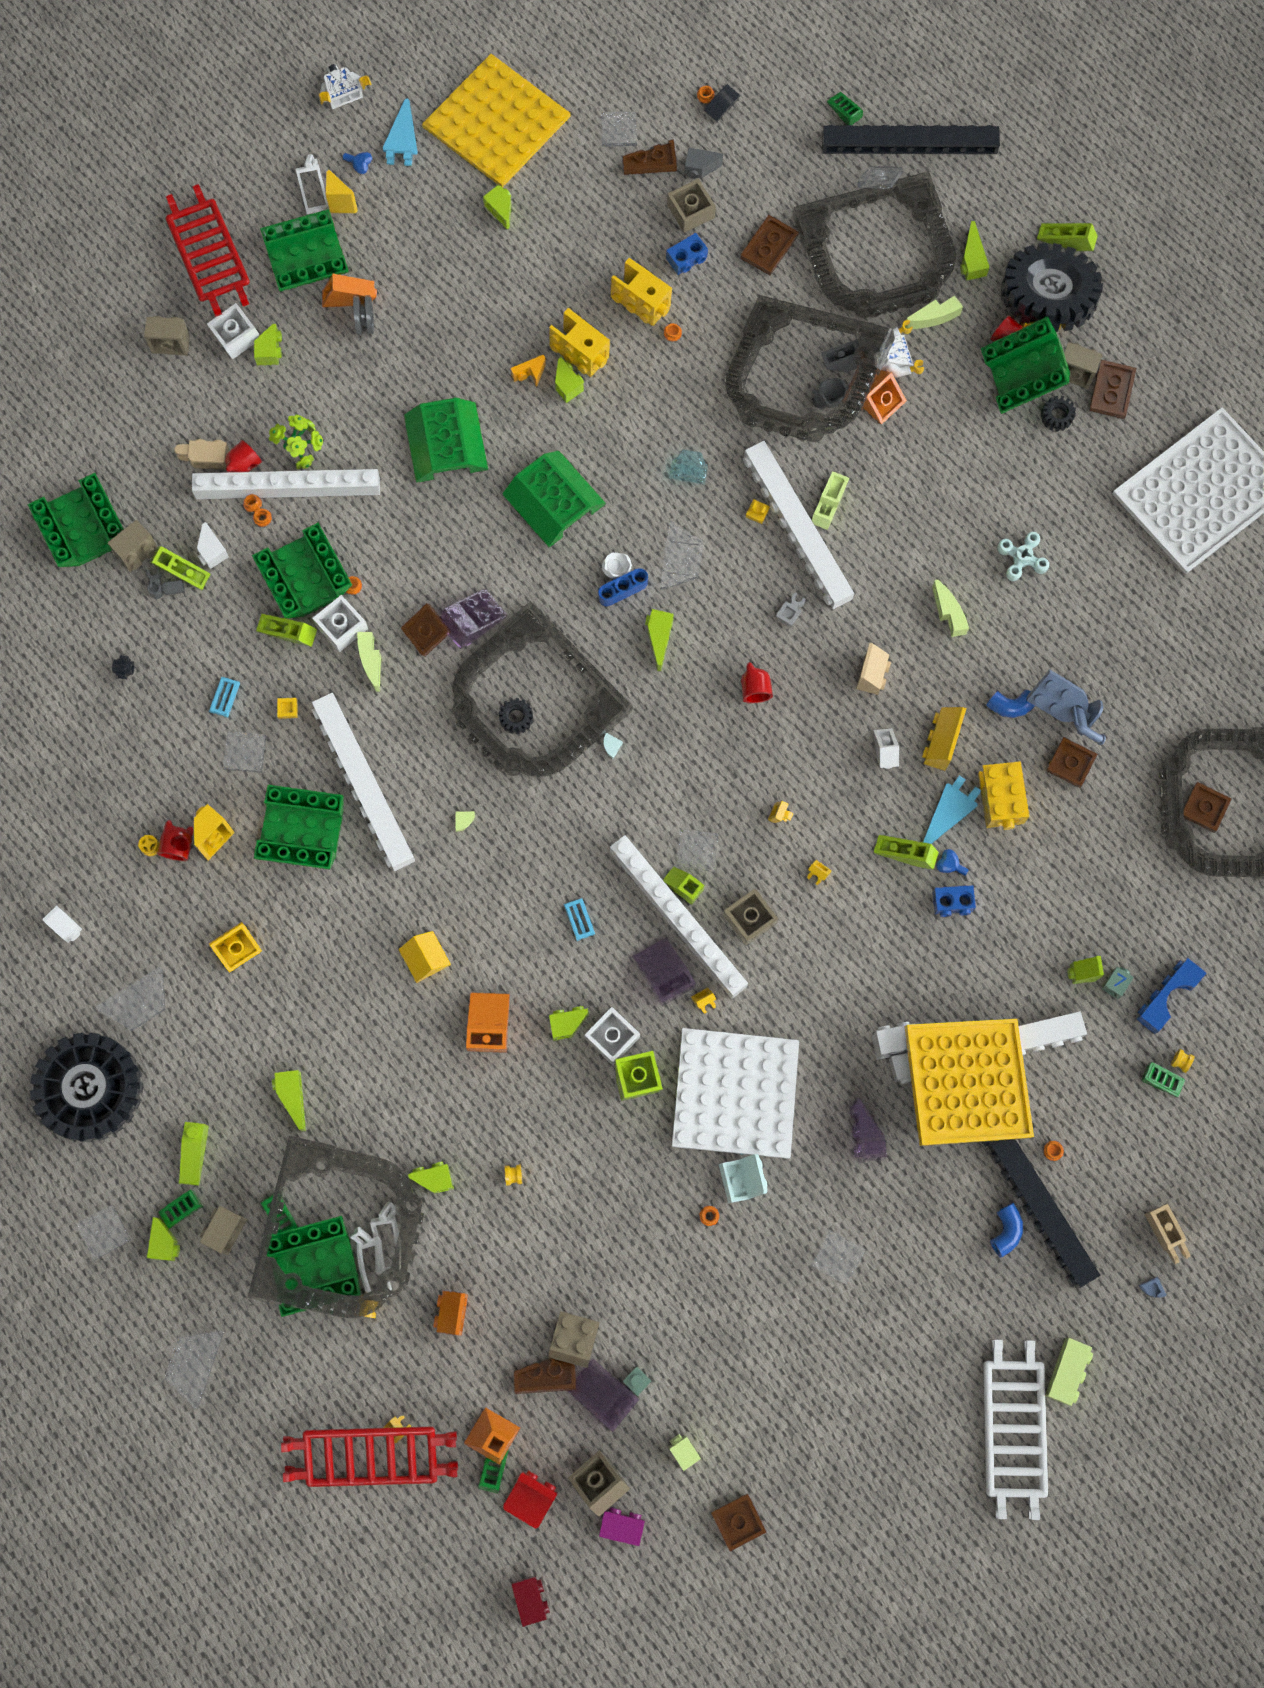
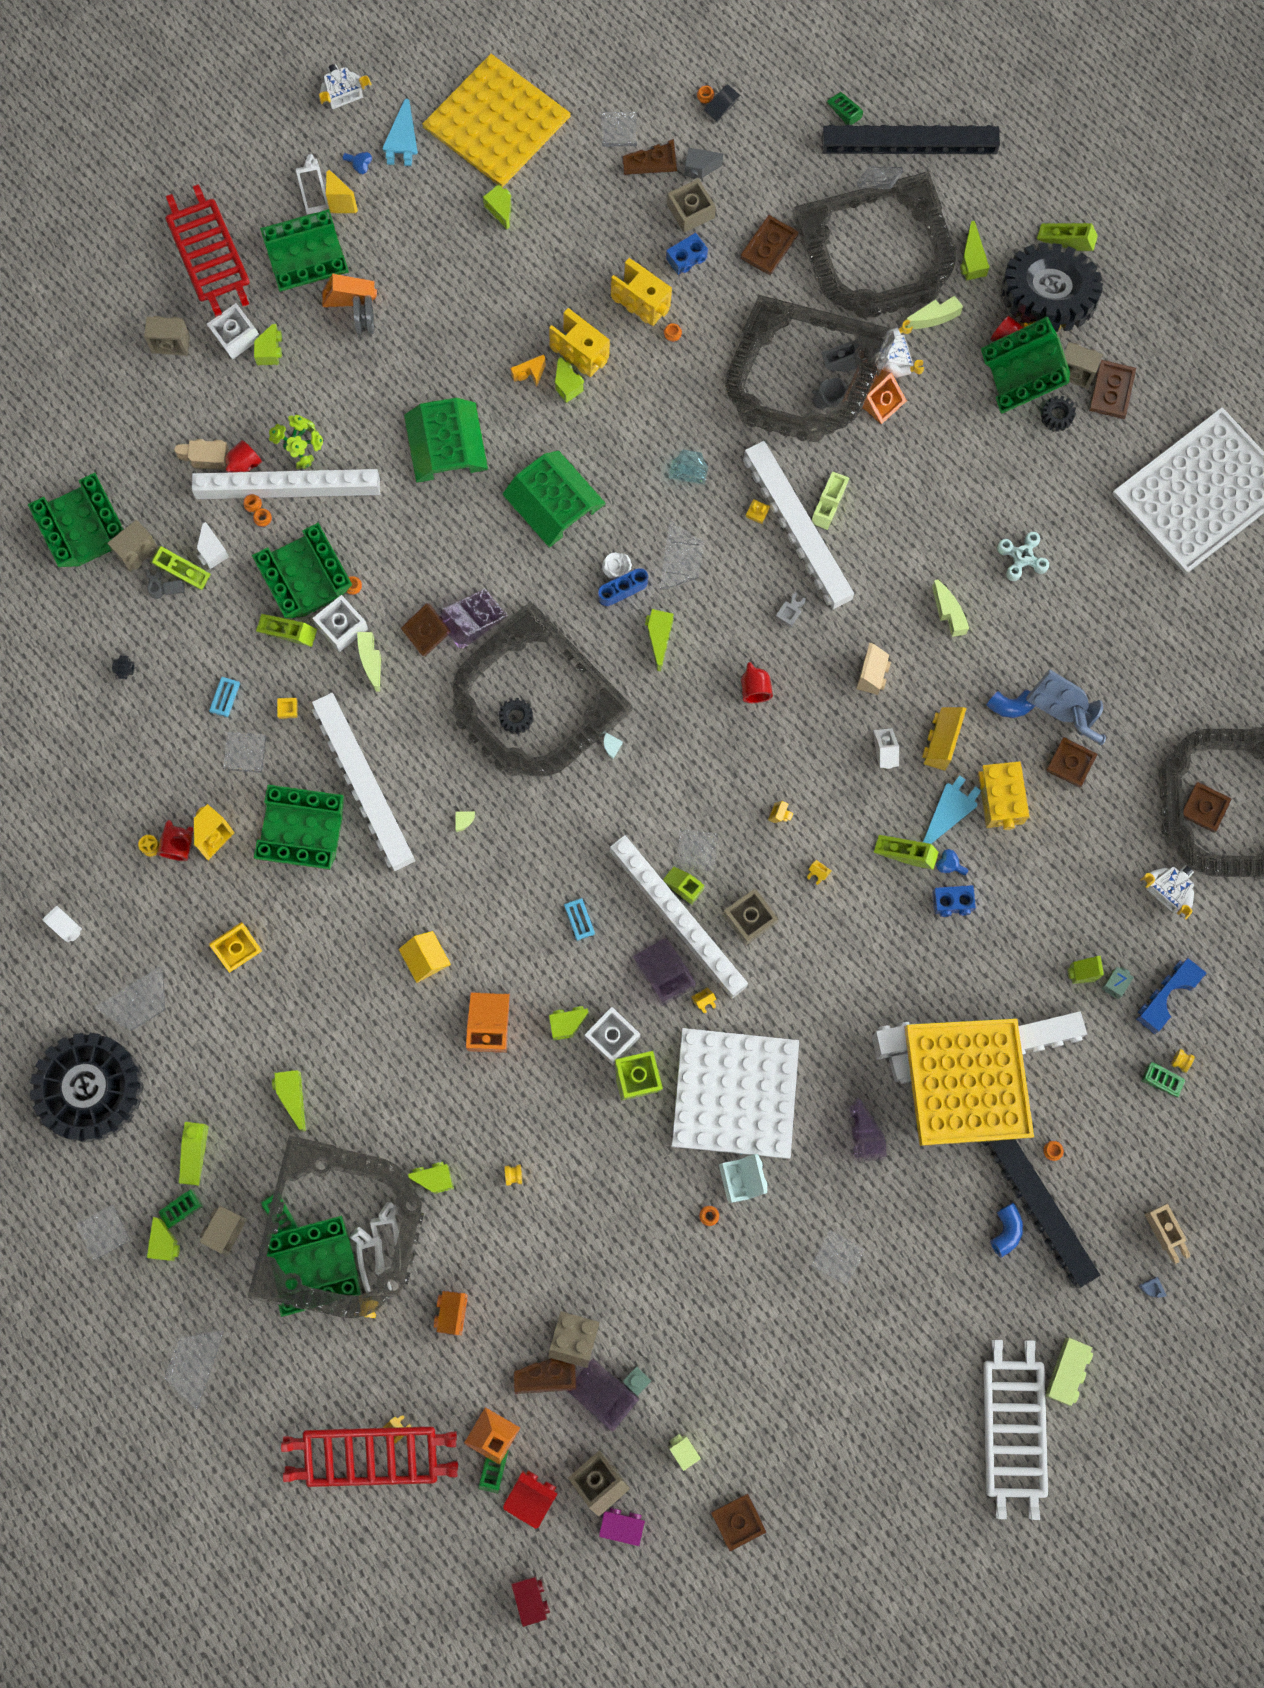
(1172, 888): none -> torso

